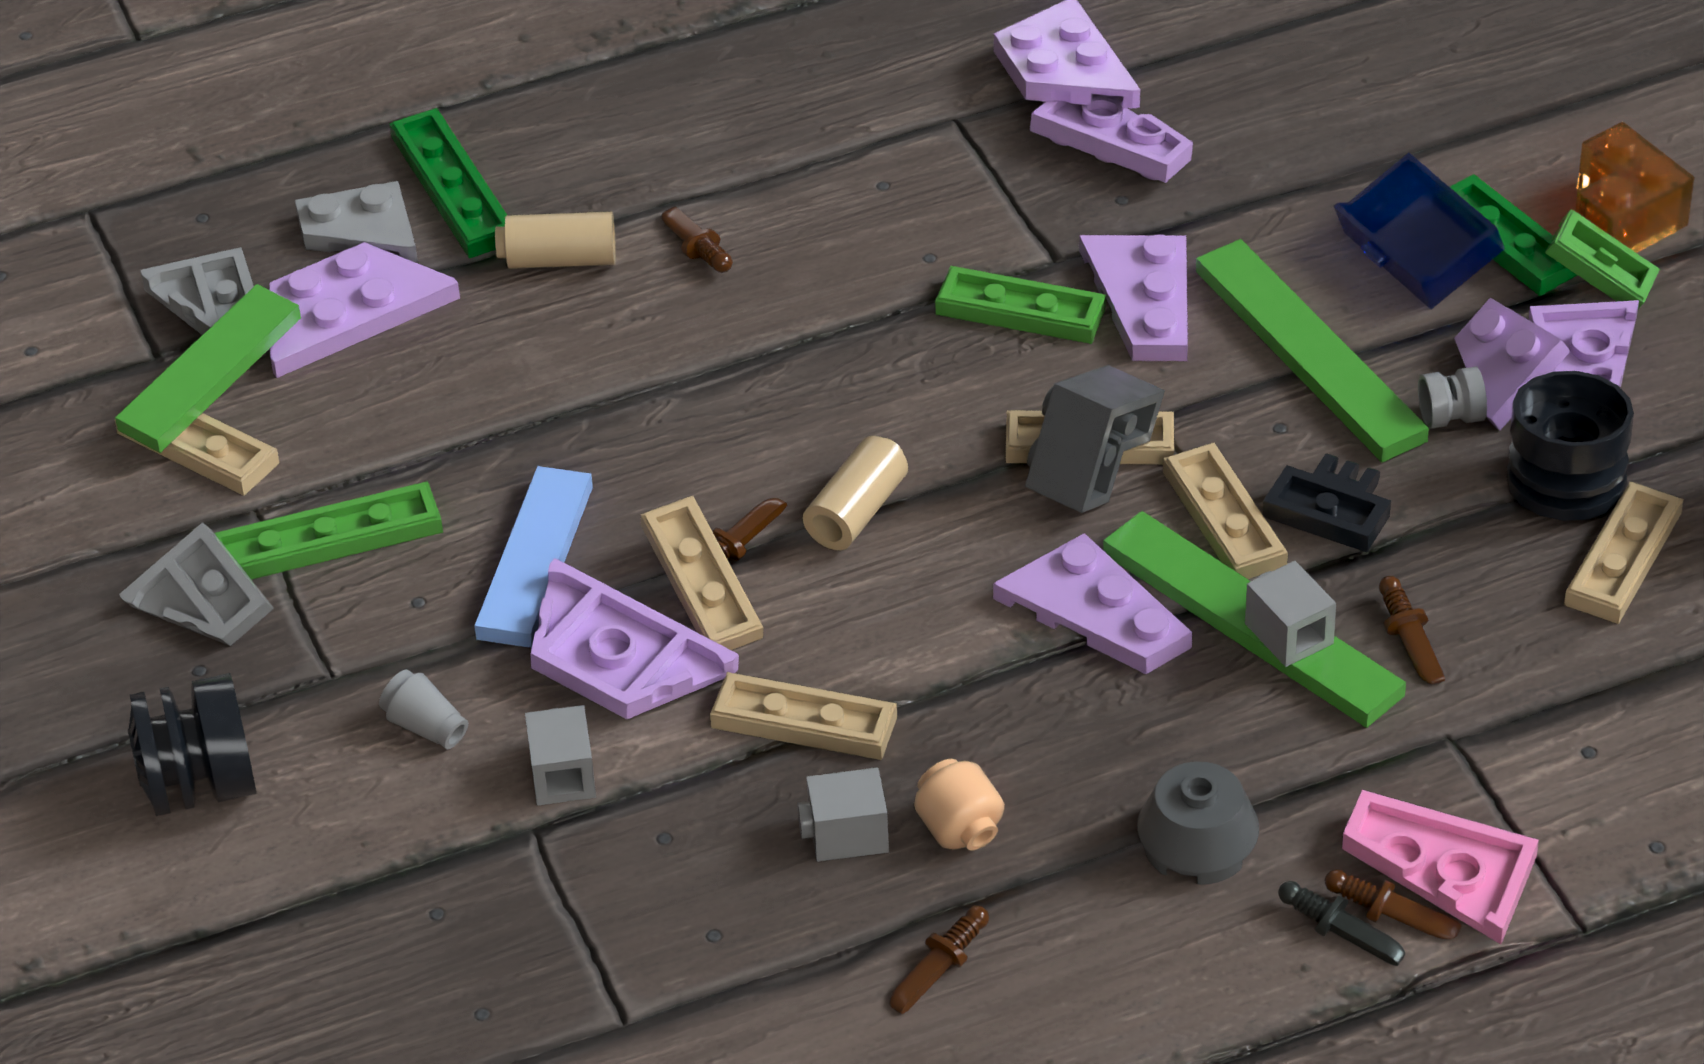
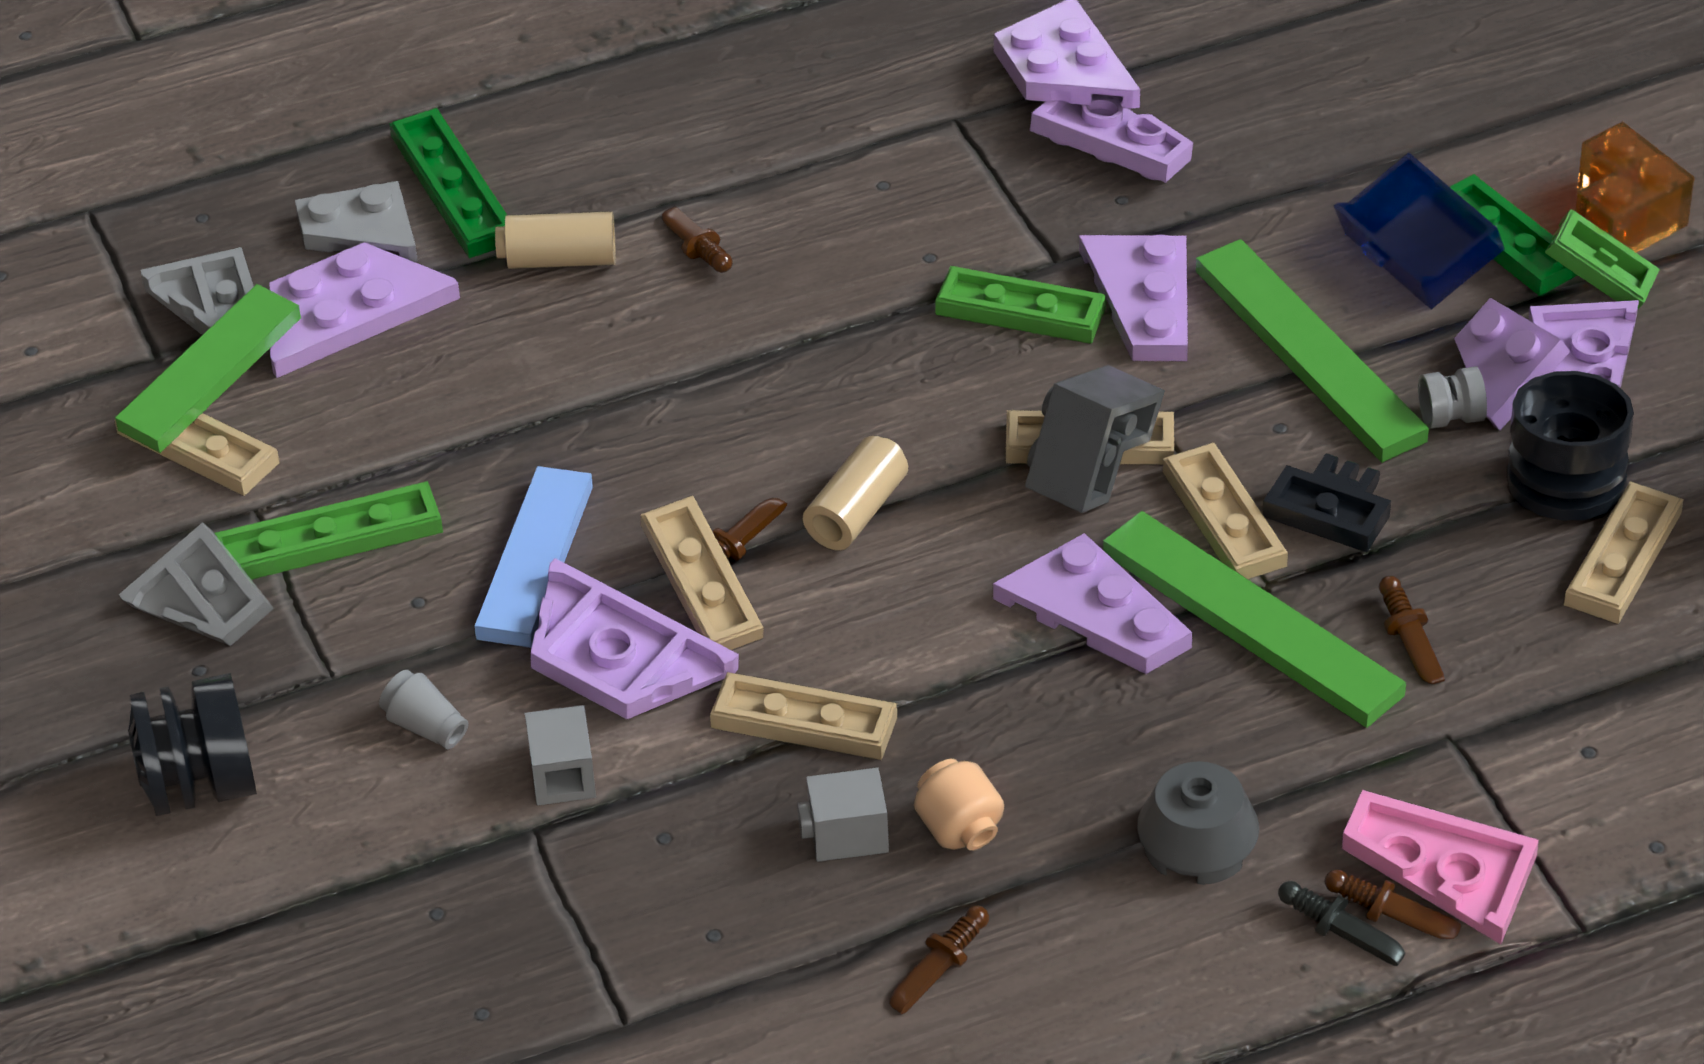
(1290, 613): light grey brick -> none

